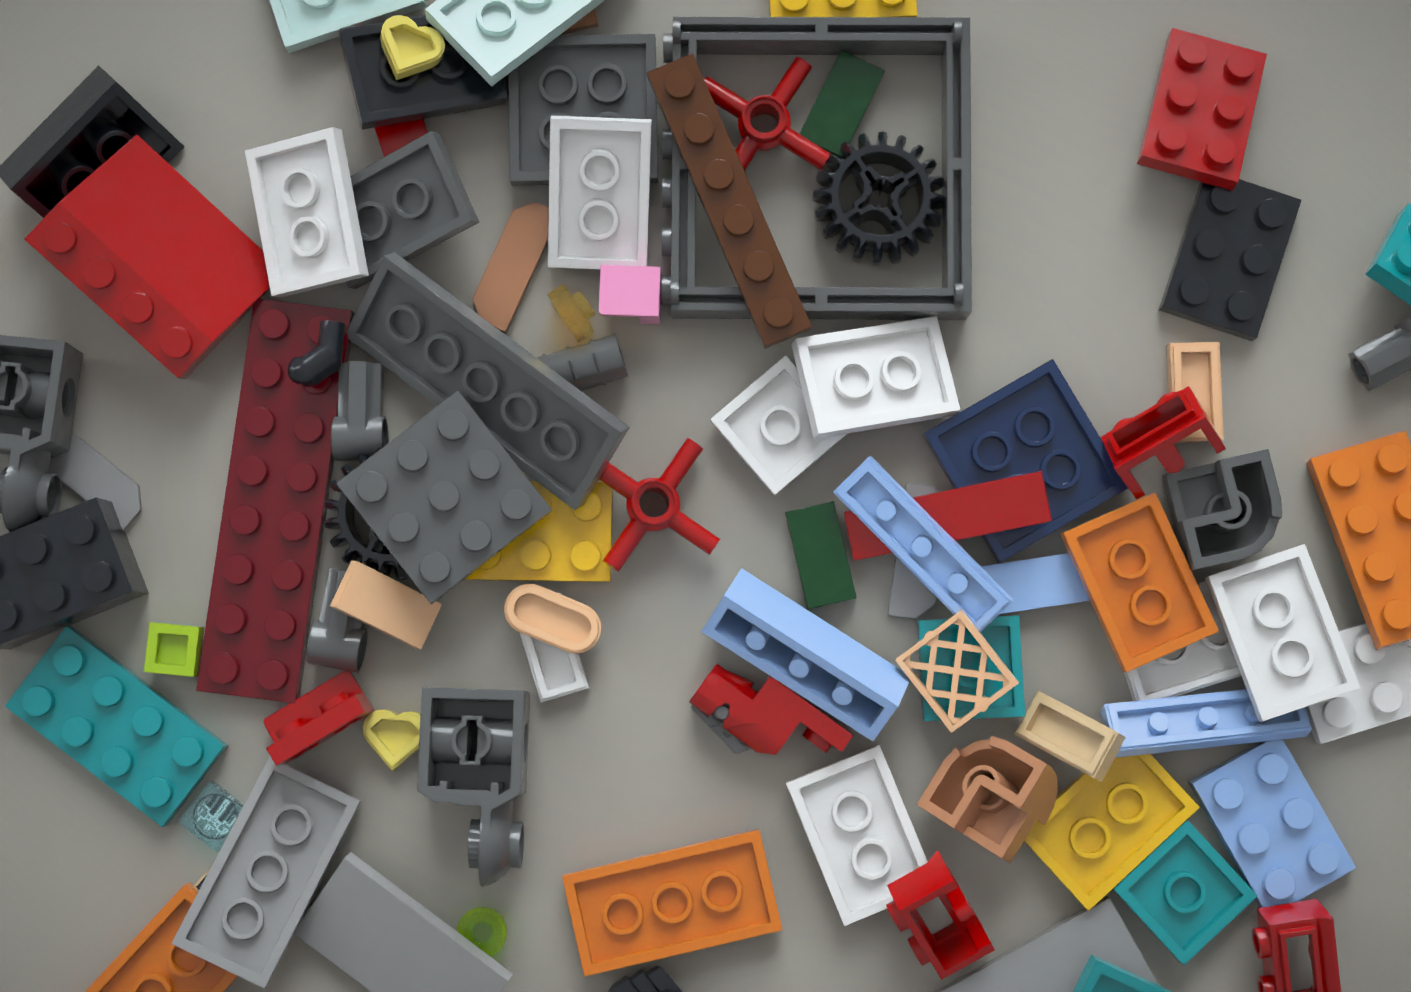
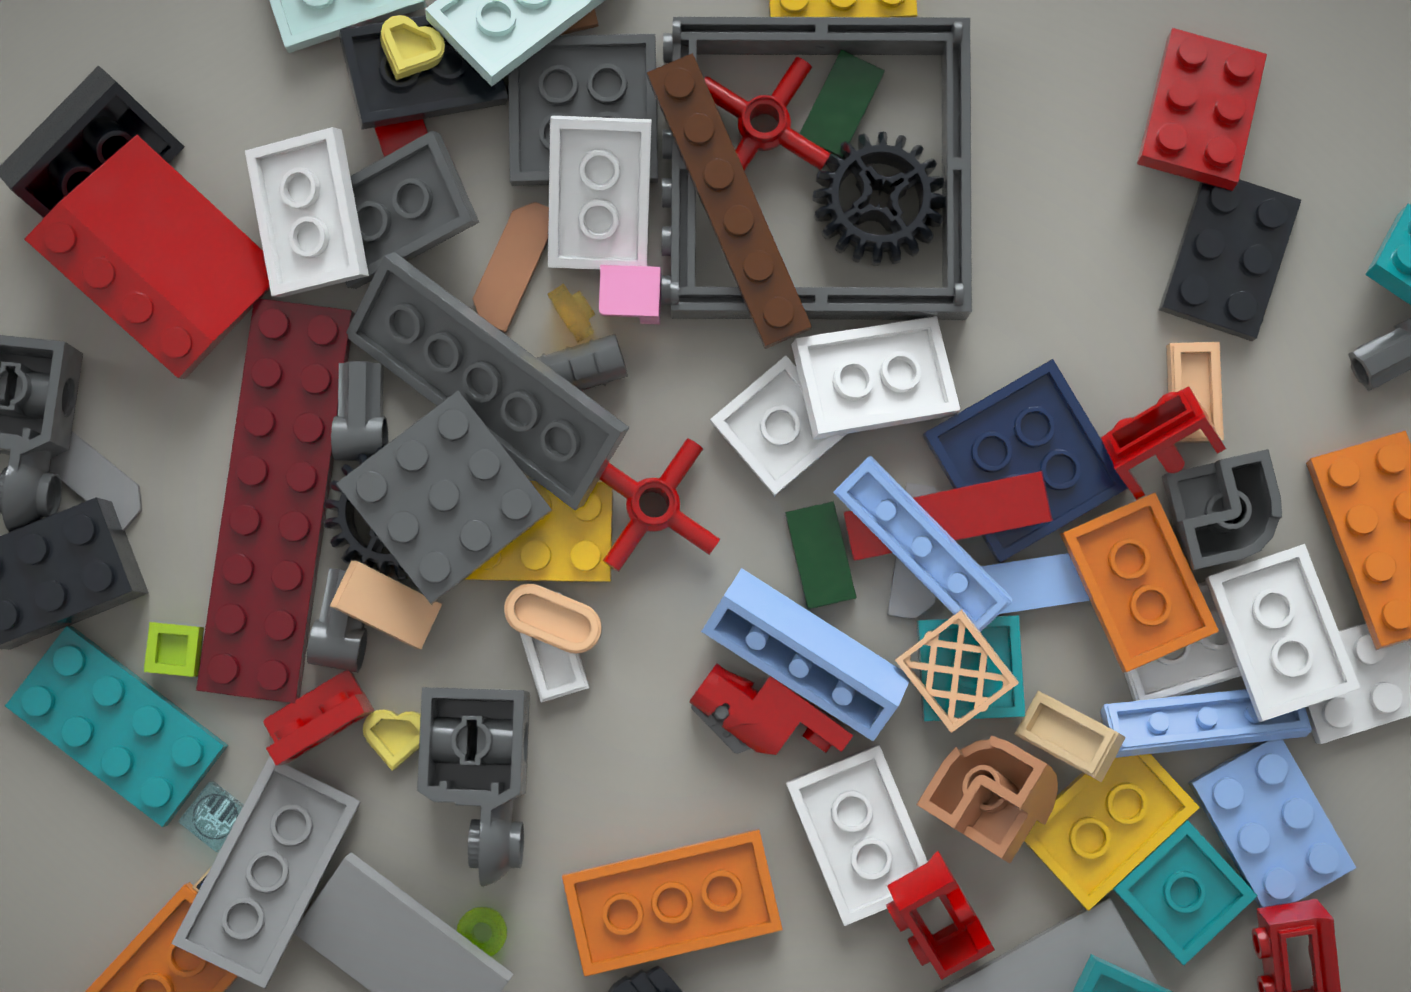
(323, 359): black arm -> none

